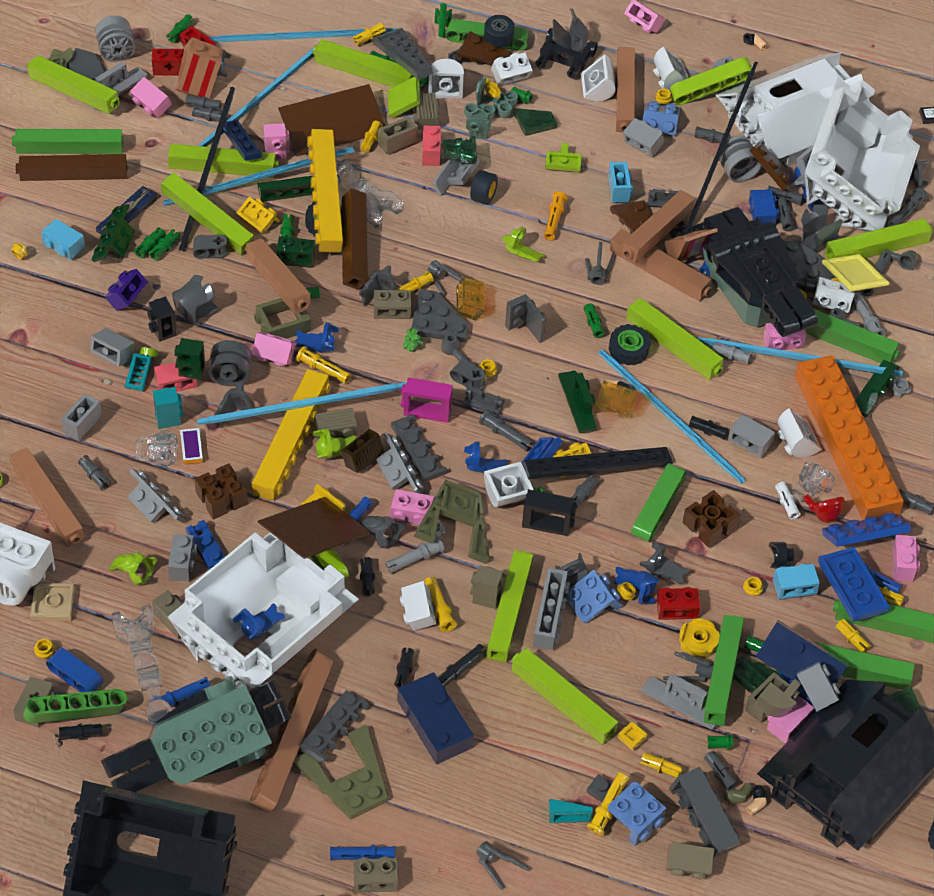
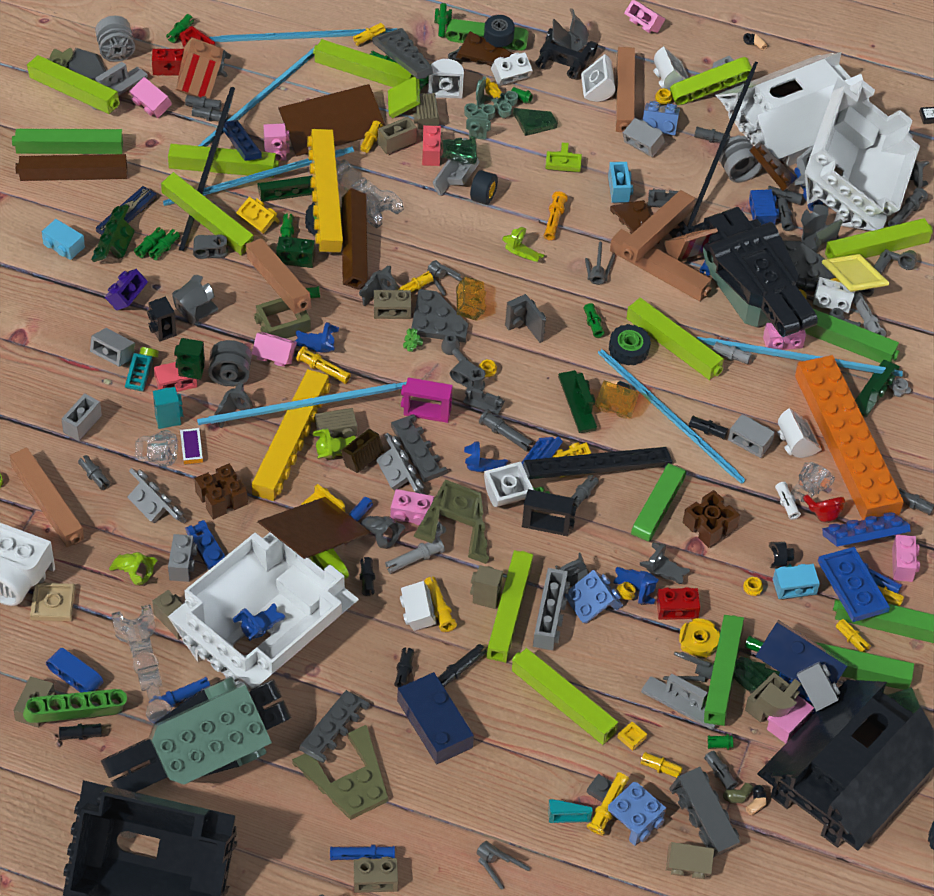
(19, 251): yellow plate -> none
(44, 644): yellow plate -> none
(292, 731): nougat beam -> none

